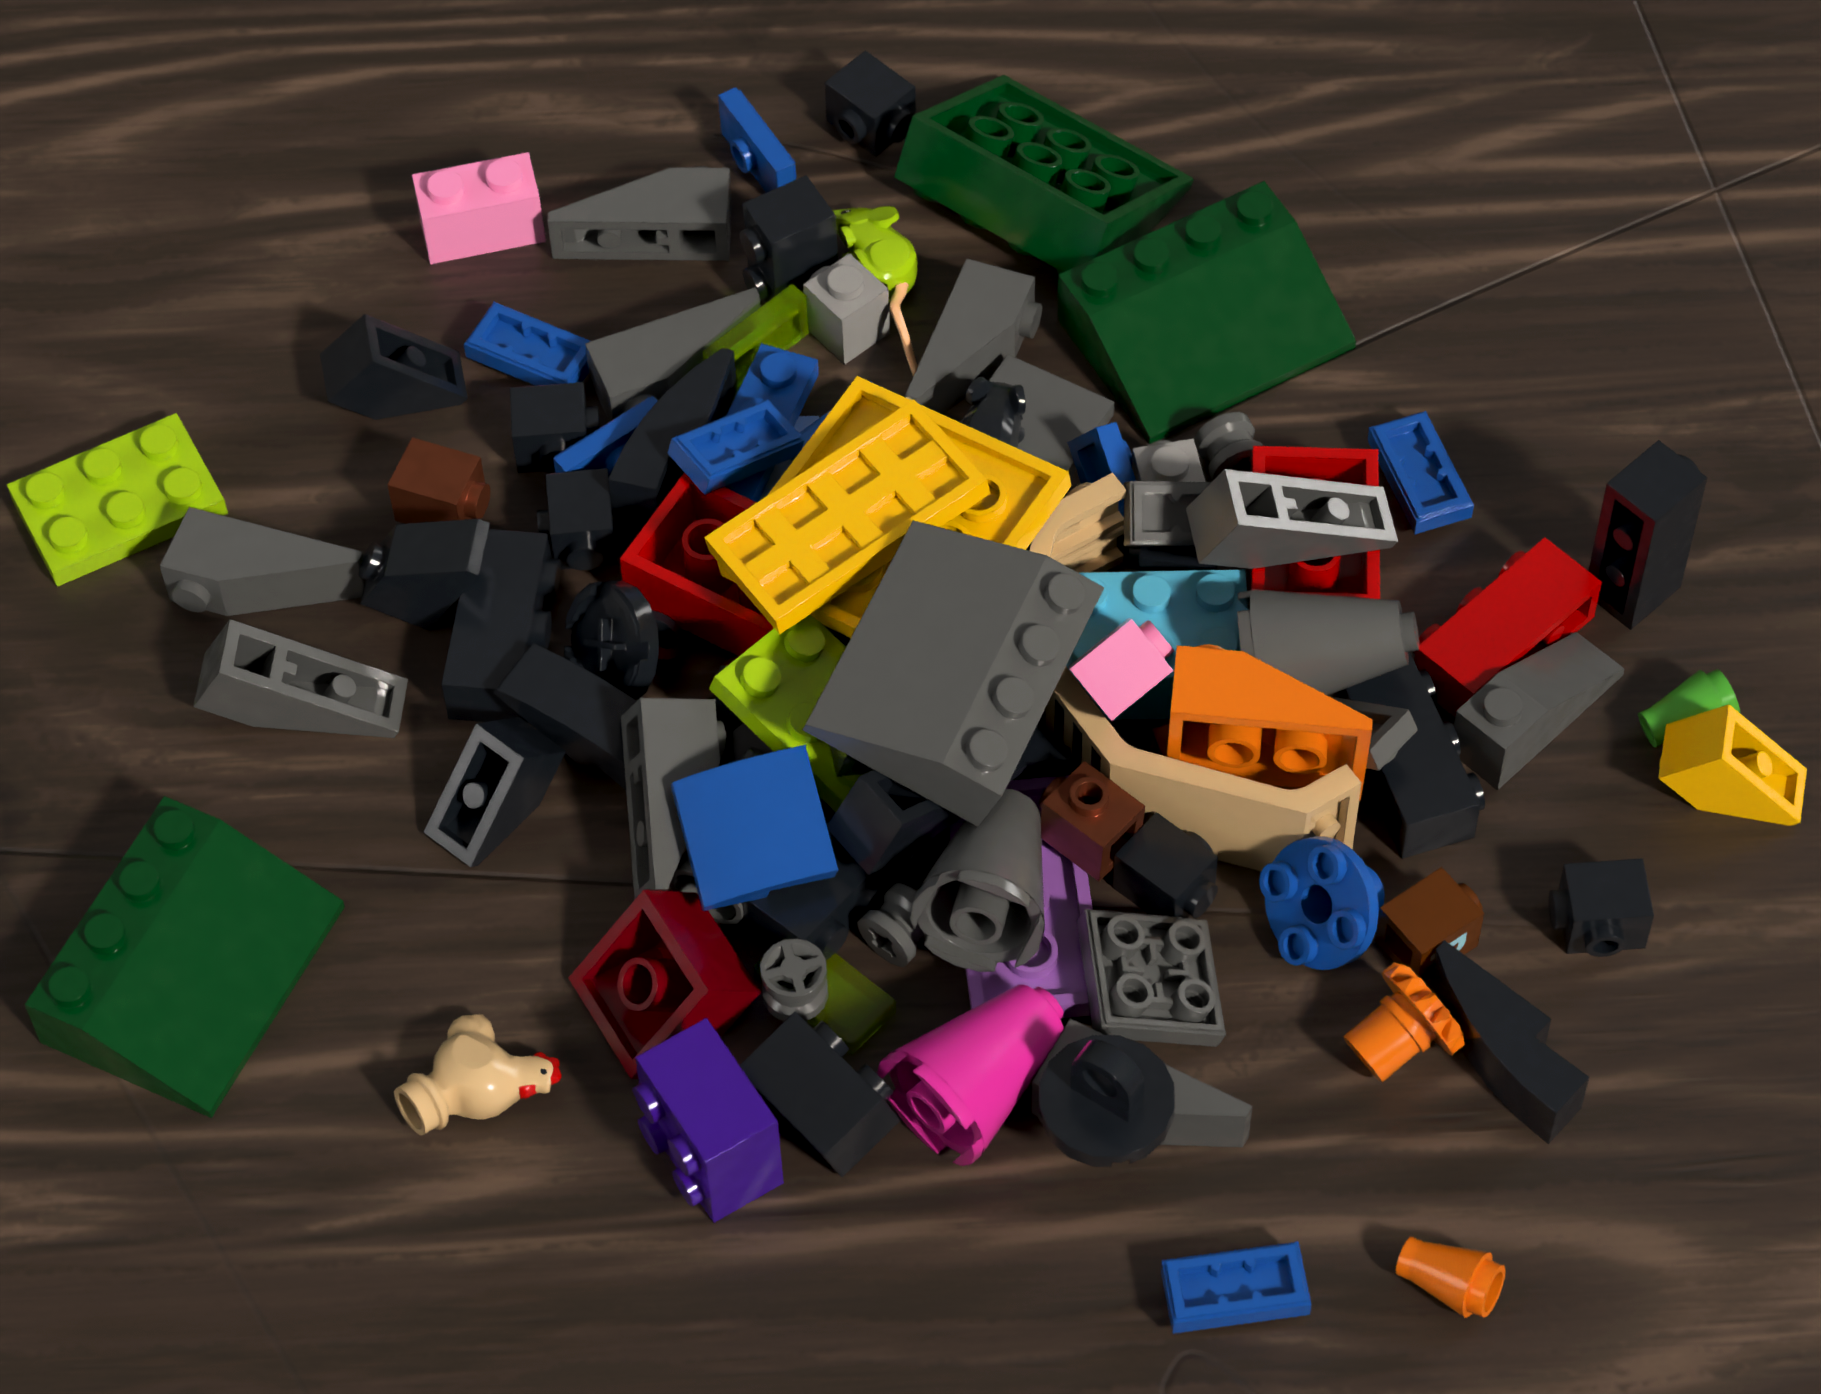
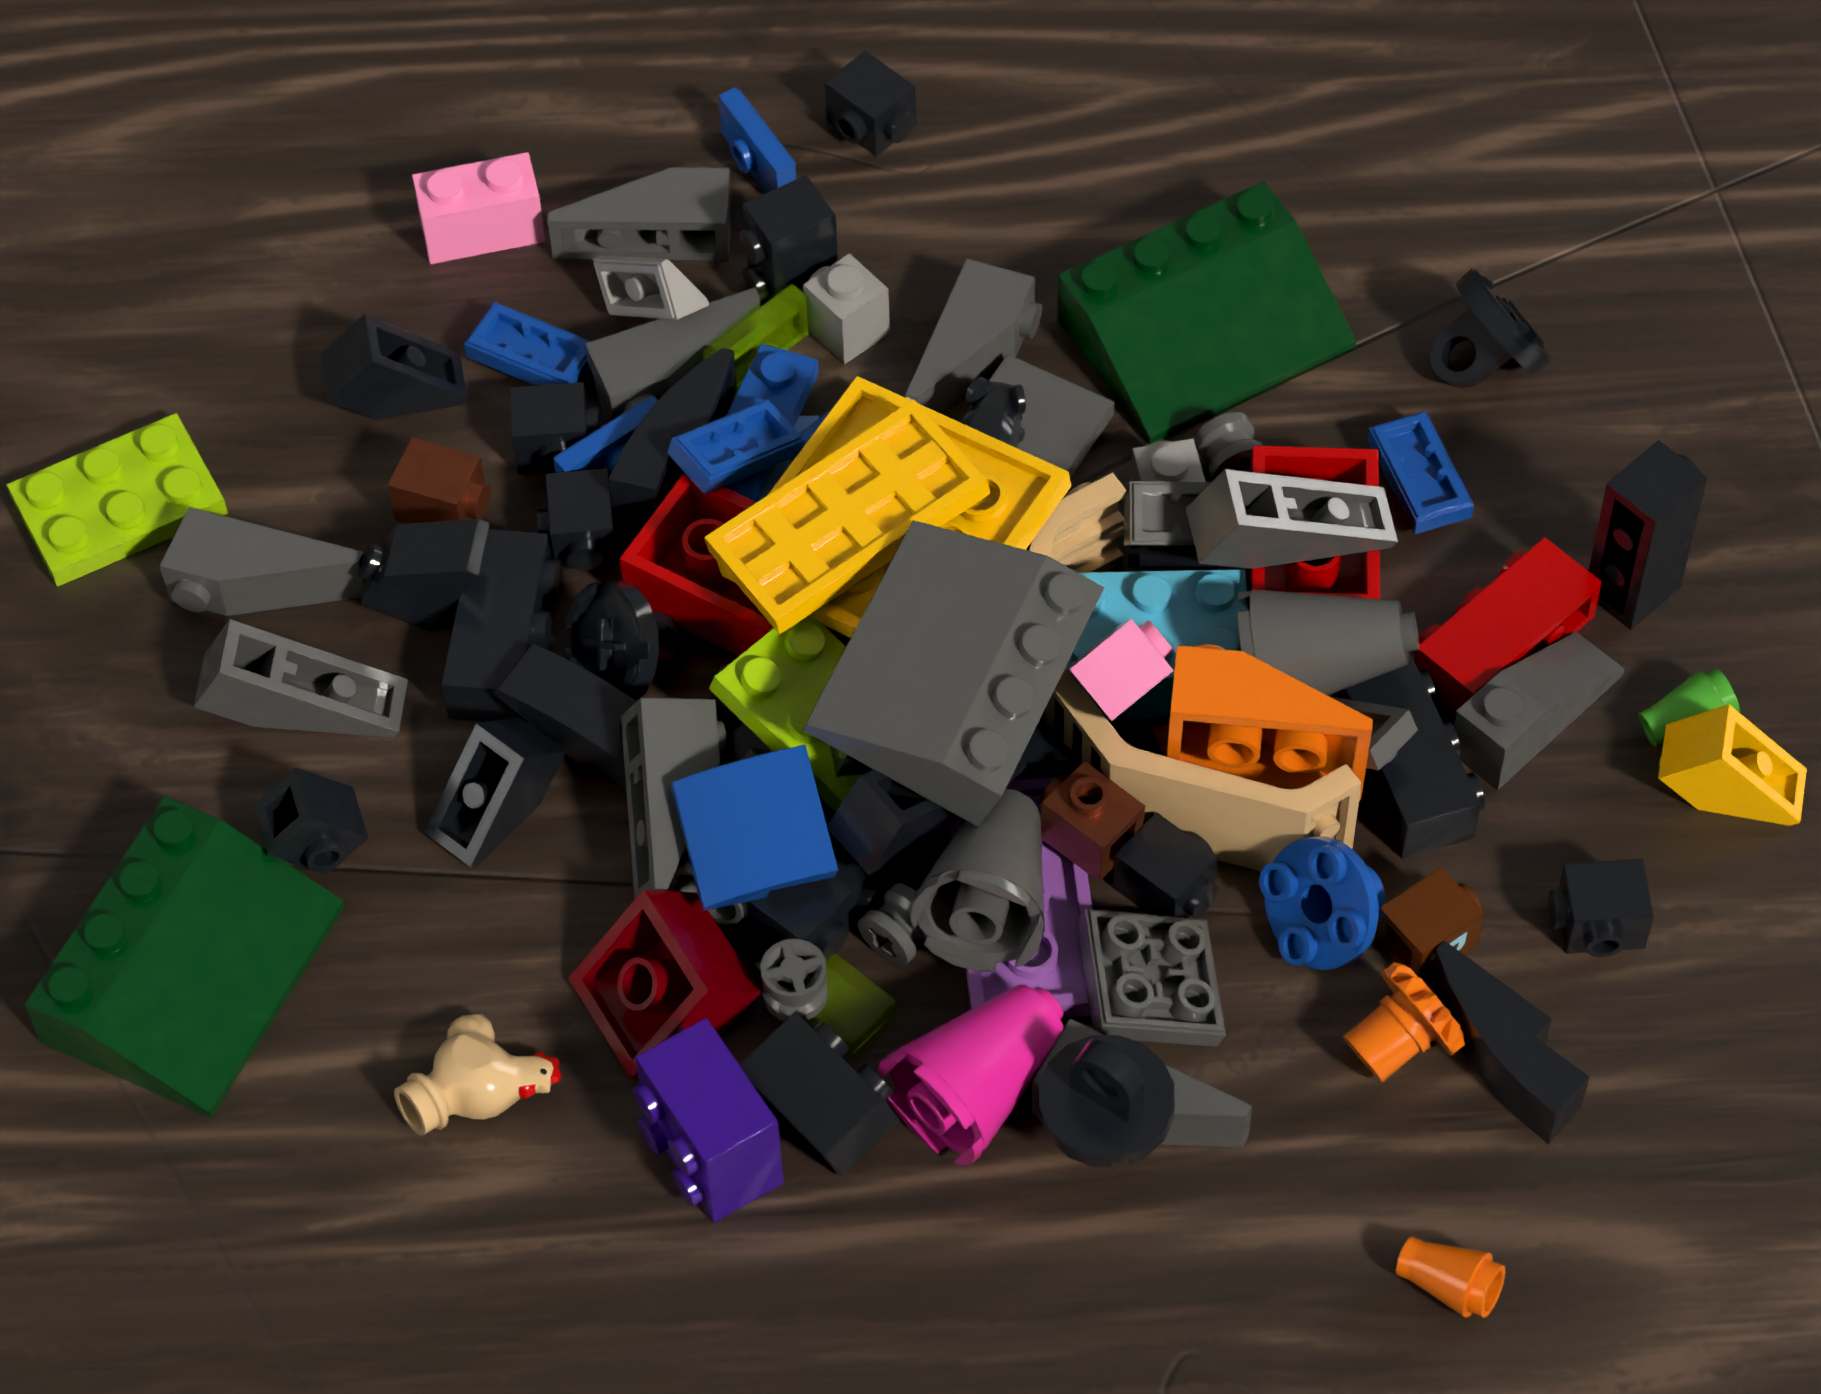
(310, 821): none -> black brick
(646, 288): none -> light grey slope
(885, 255): lime animal -> none
(1036, 174): dark green slope -> none
(1102, 453): blue plate -> none
(1235, 1287): blue plate -> none
(1495, 330): none -> black tile

